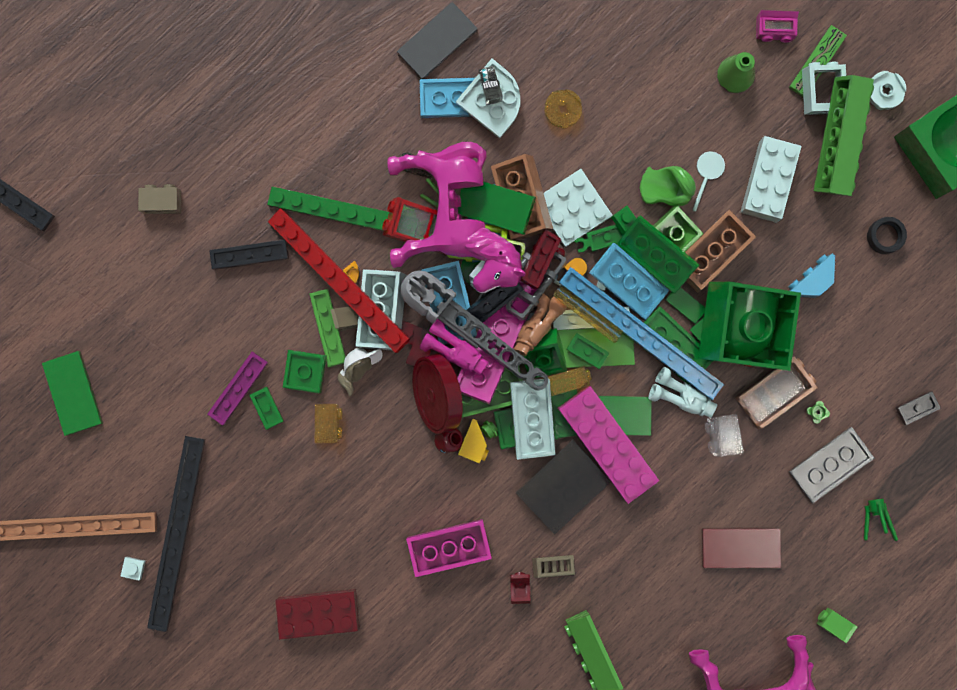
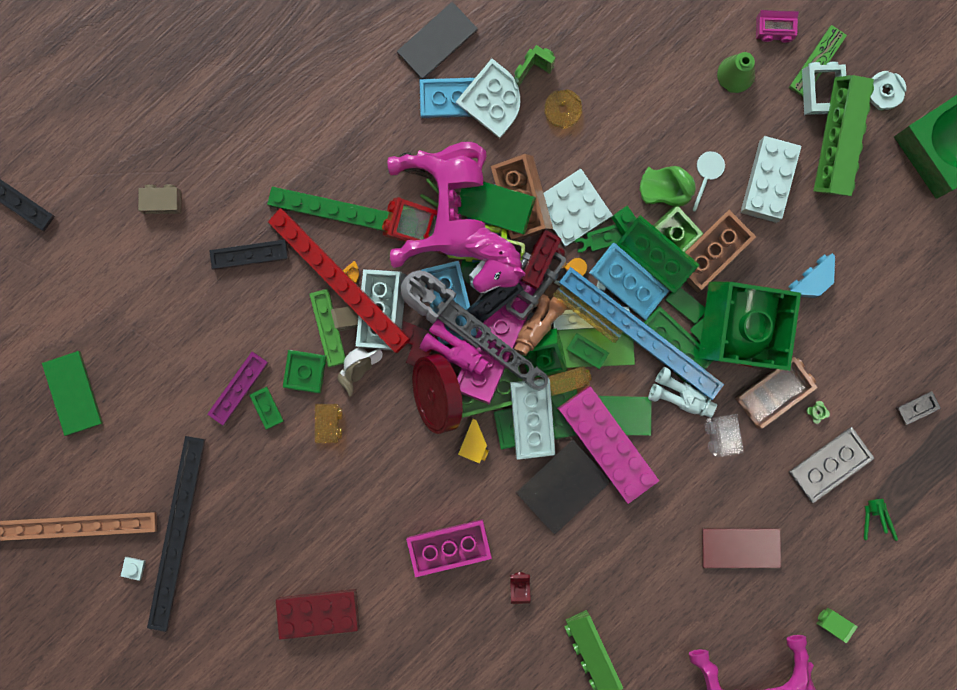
(449, 441): dark red head -> none
(489, 429): bright green plate -> none
(490, 85): clear smoke leg -> none
(537, 566): dark tan slope -> none
(540, 57): none -> bright green bracket
(897, 225): black tyre -> none

